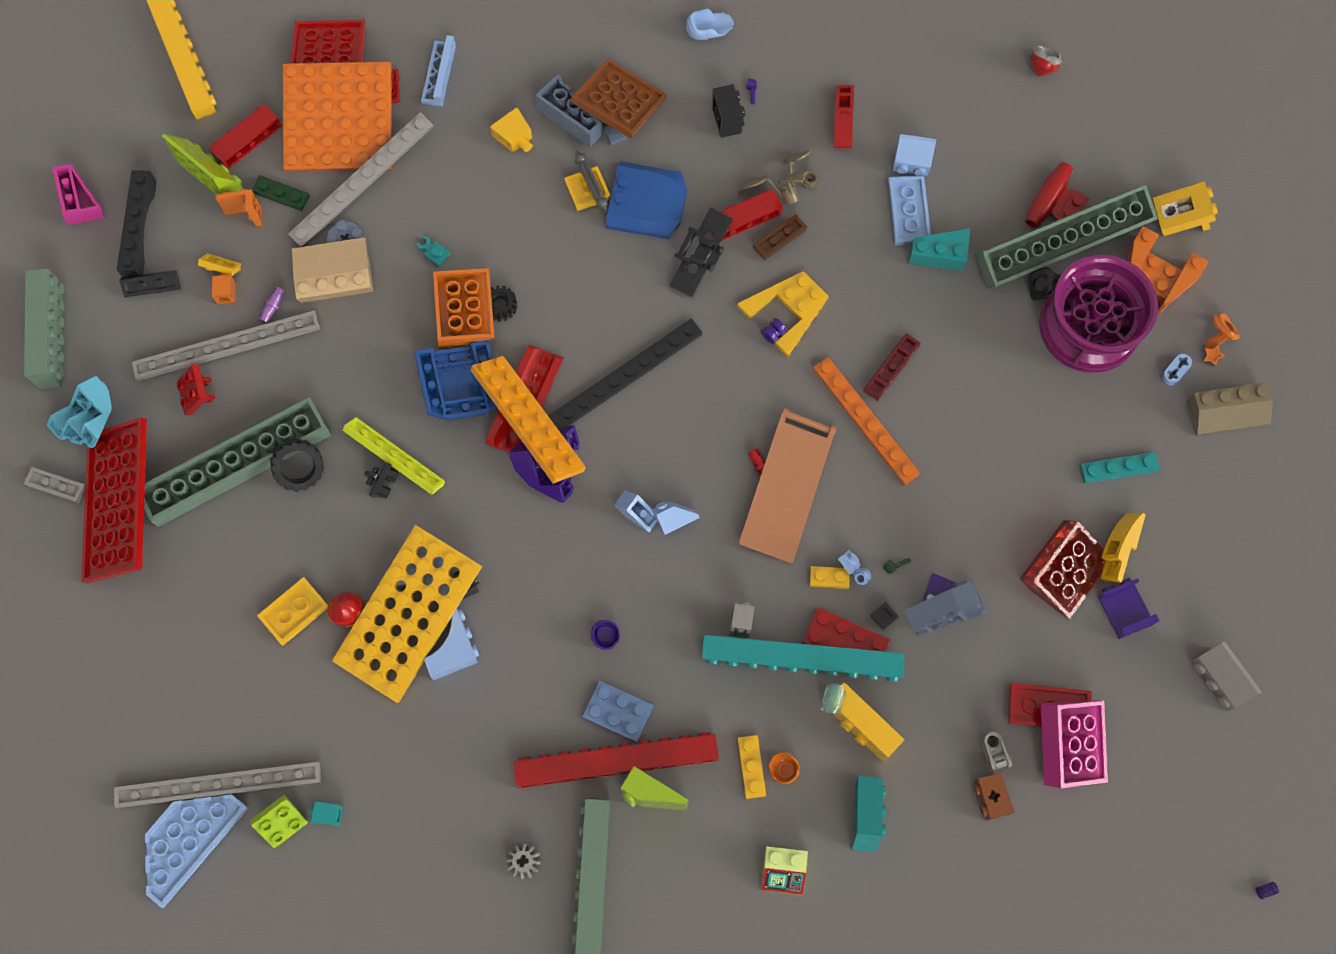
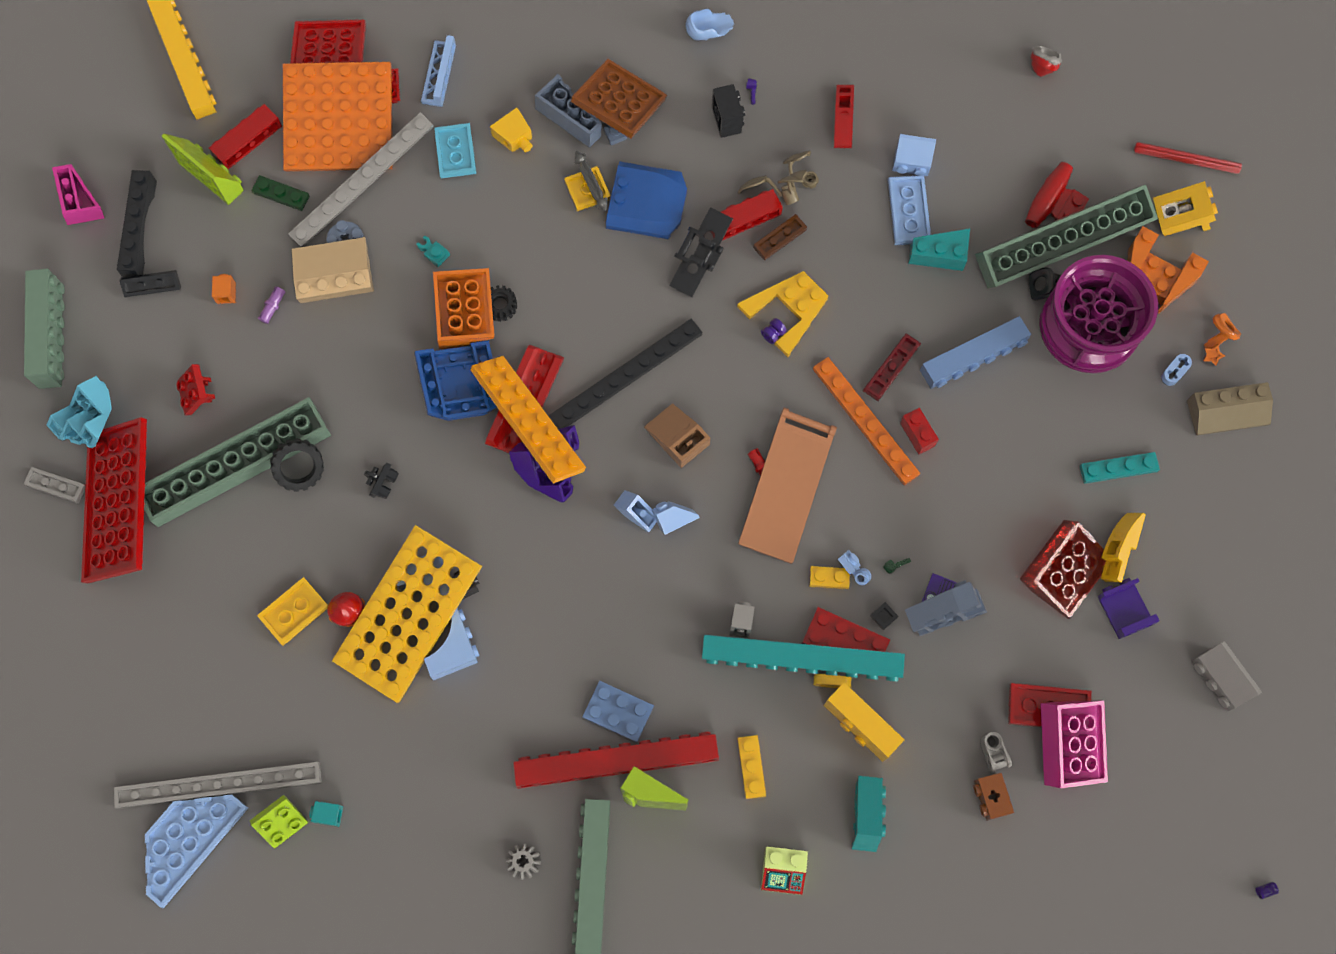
(219, 264): yellow plate -> none
(225, 345): light grey plate -> none
(241, 202): orange bracket -> none
(393, 455): neon yellow plate -> none
(455, 150): none -> medium azure plate
(605, 634): dark purple hair -> none
(678, 435): none -> medium nougat slope
(784, 768): orange hair -> none
(831, 681): none -> yellow beam
(833, 698): clear light blue brick -> none
(919, 430): none -> red brick
(975, 352): none -> medium blue brick
(1187, 157): none -> red axle

